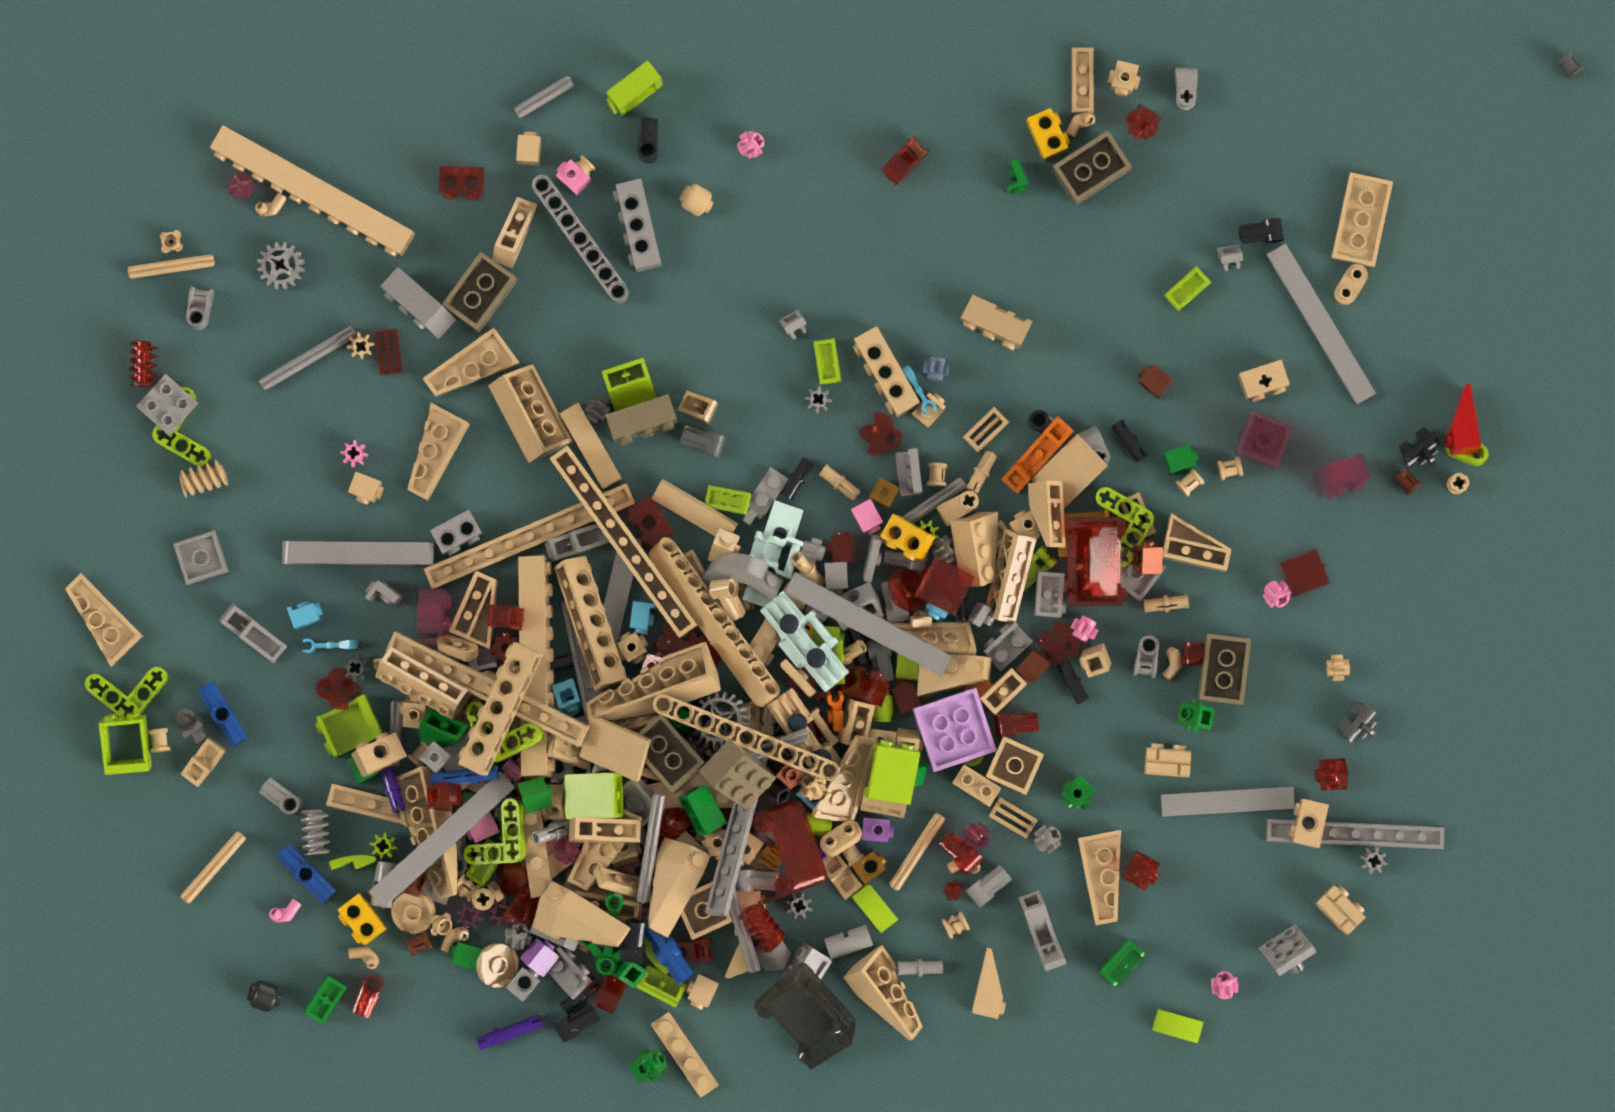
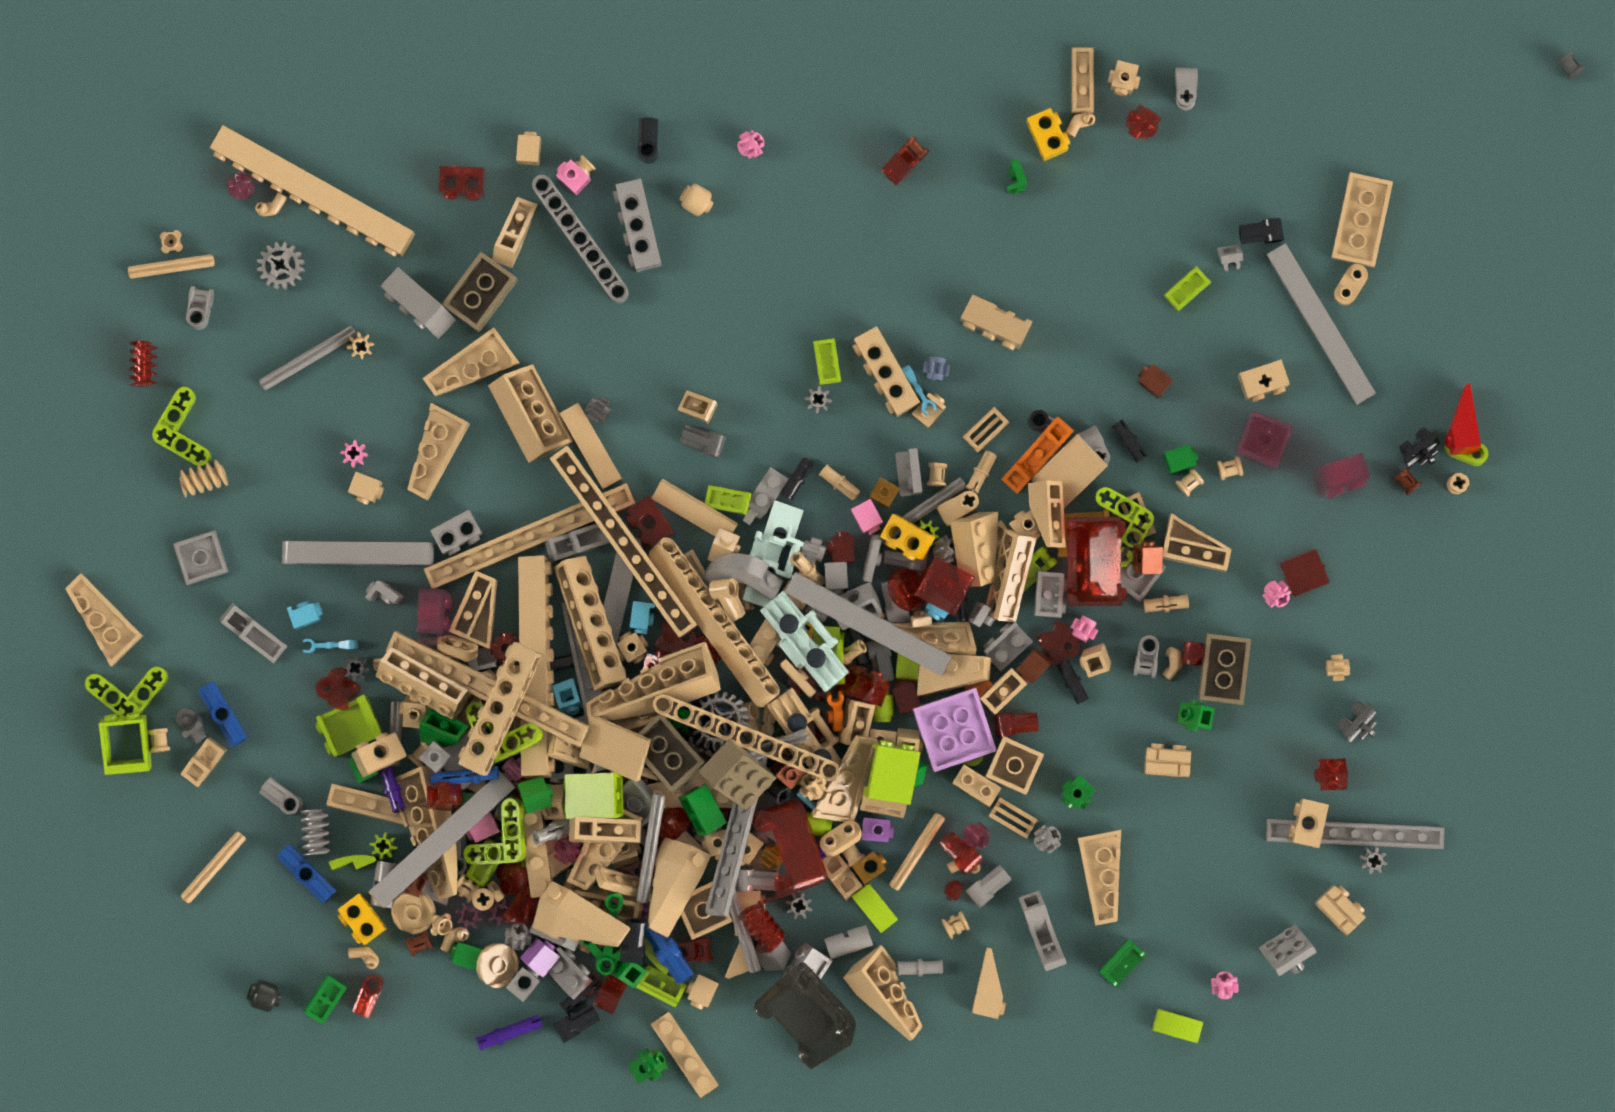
(167, 404): light grey hinge -> none
(285, 914): bright pink arm -> none
(386, 333): clear red tile -> none
(506, 617): clear red brick -> none
(543, 96): light grey axle -> none
(629, 384): lime slope -> none
(633, 89): lime window -> none
(642, 420): dark tan brick -> none
(793, 322): light grey tile -> none
(877, 434): clear red plate -> none
(1091, 168): dark tan brick -> none
(1141, 871): clear red brick -> none
(1227, 801): light grey tile -> none

